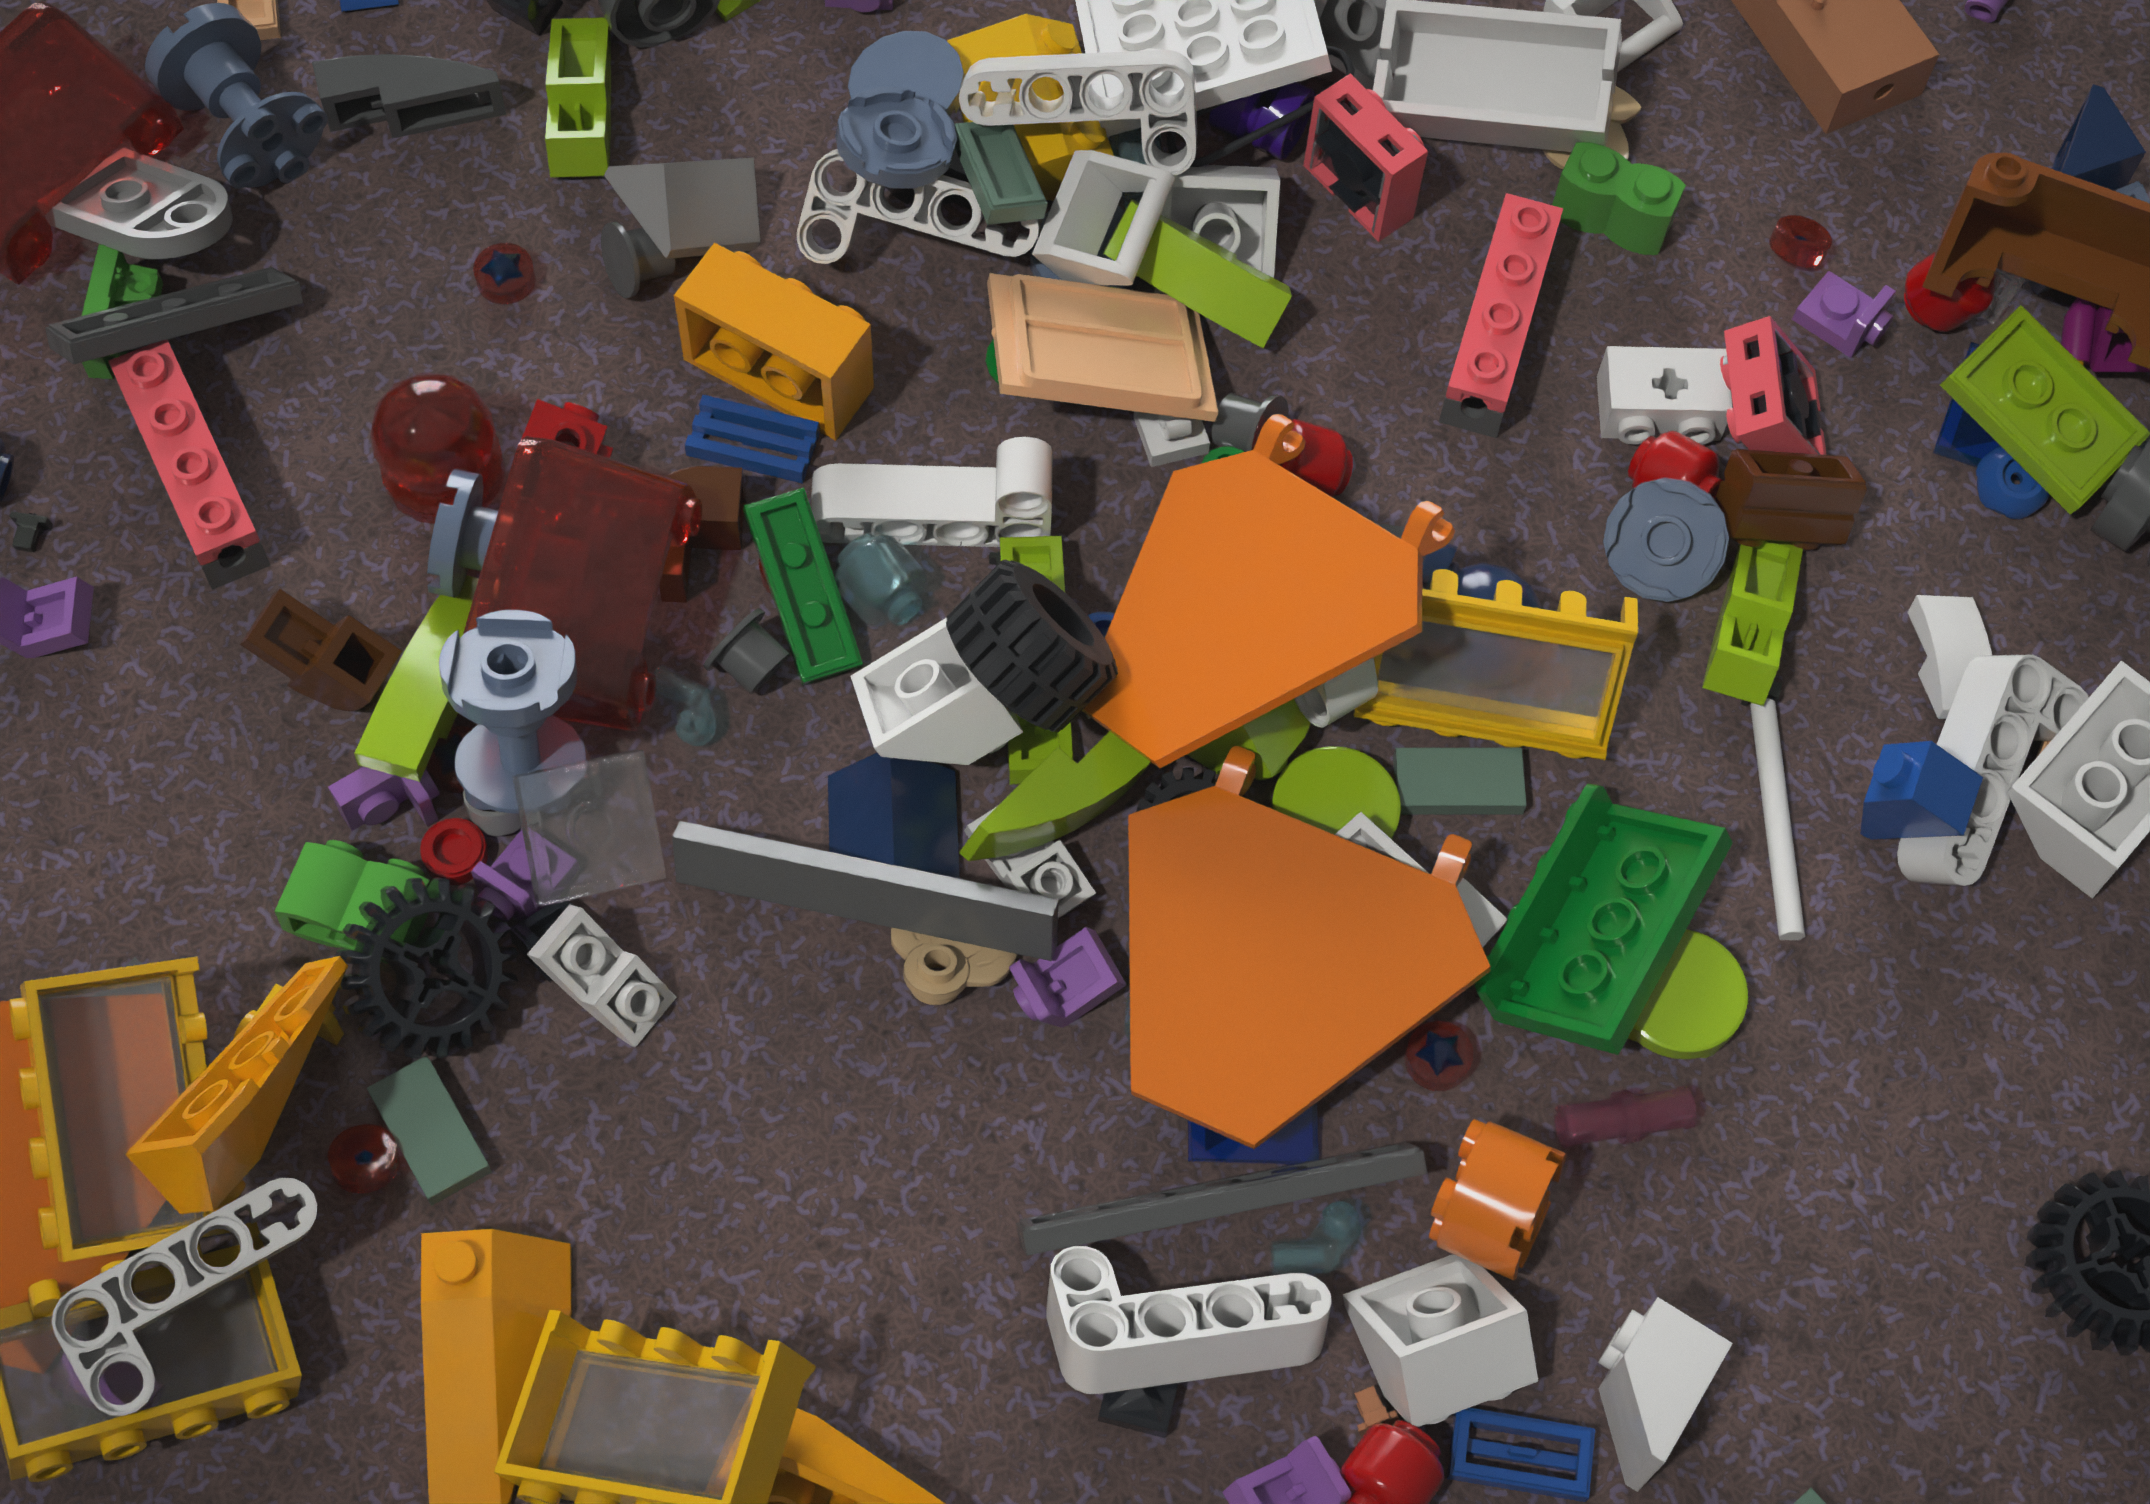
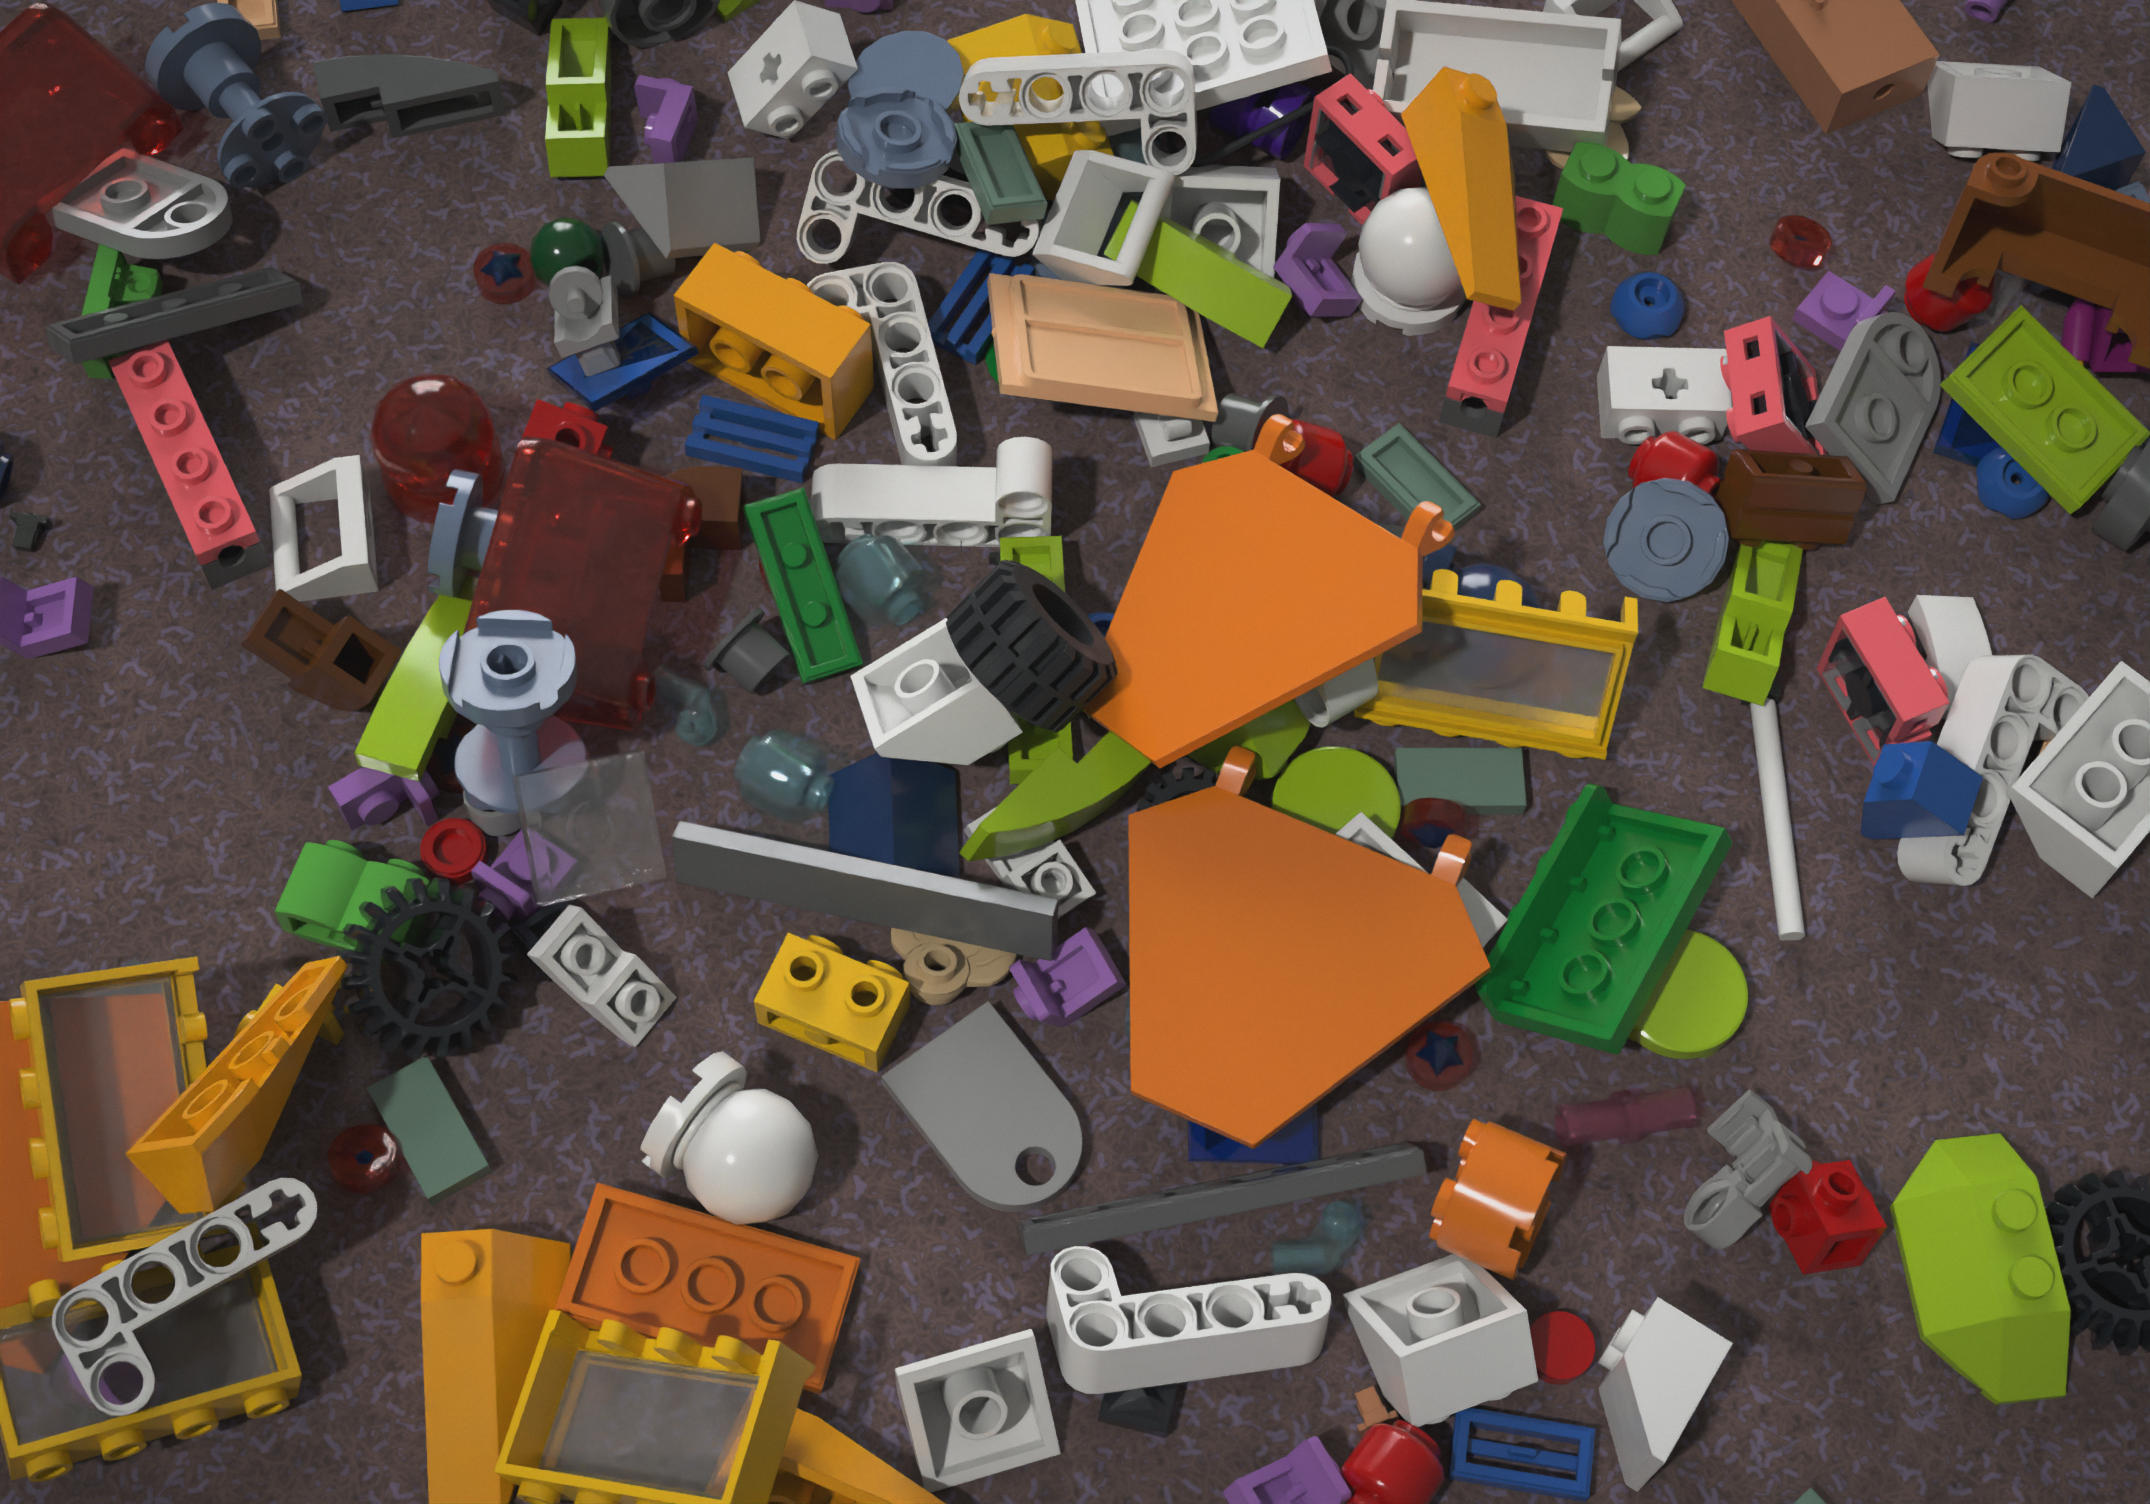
(353, 571): none -> white tile
(565, 244): none -> dark green piece
(586, 318): none -> light grey hips
(645, 351): none -> piece
(670, 116): none -> medium lavender bracket
(705, 1278): none -> orange tile
(739, 1149): none -> white tile
(783, 775): none -> clear light blue head
(792, 70): none -> white brick
(833, 1000): none -> yellow brick
(901, 374): none -> white beam
(953, 301): none -> blue tile
(977, 1411): none -> white slope
(986, 1108): none -> light grey tile
(1312, 275): none -> medium lavender bracket
(1406, 266): none -> white tile
(1411, 475): none -> sand green tile
(1432, 820): none -> clear red tile
(1470, 180): none -> light orange wedge
(1561, 1347): none -> red tile
(1643, 320): none -> blue plate
(1765, 1160): none -> light grey piece
(1827, 1217): none -> red brick
(1878, 402): none -> light grey tile
(1882, 678): none -> coral piece
(1985, 1269): none -> lime wedge
(1997, 108): none -> white slope

